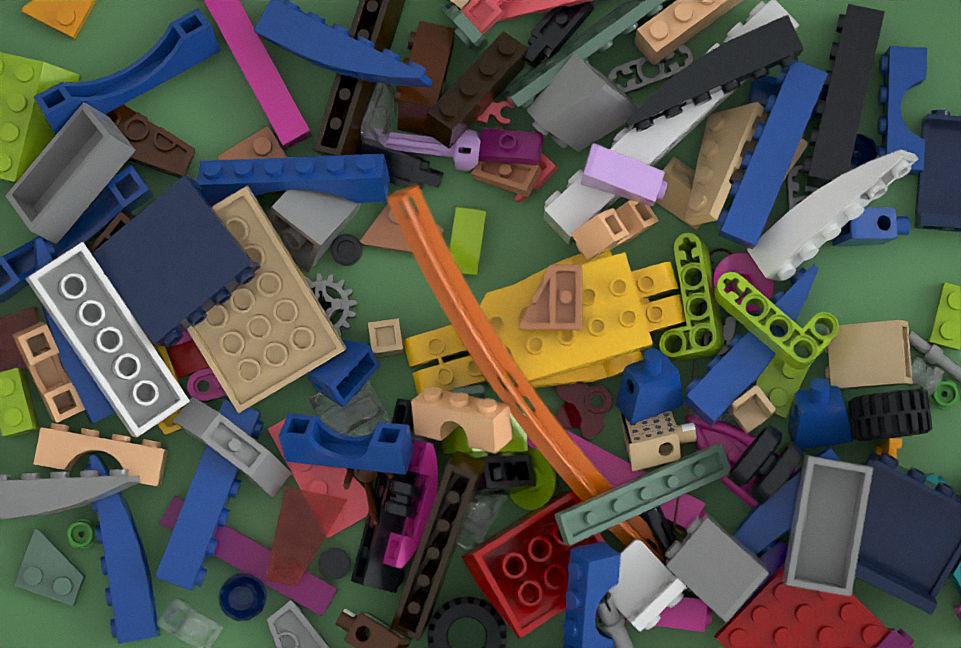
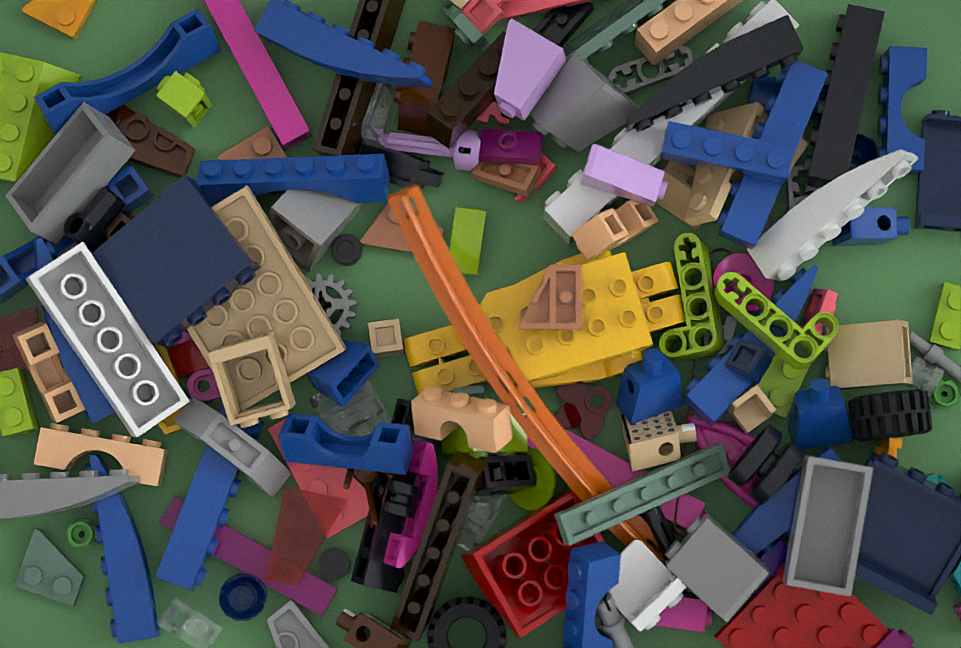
(91, 223): none -> black piece
(184, 97): none -> lime brick
(249, 417): none -> tan window
(525, 70): none -> lavender slope
(710, 147): none -> blue arch
(749, 361): none -> dark blue slope
(820, 301): none -> coral plate

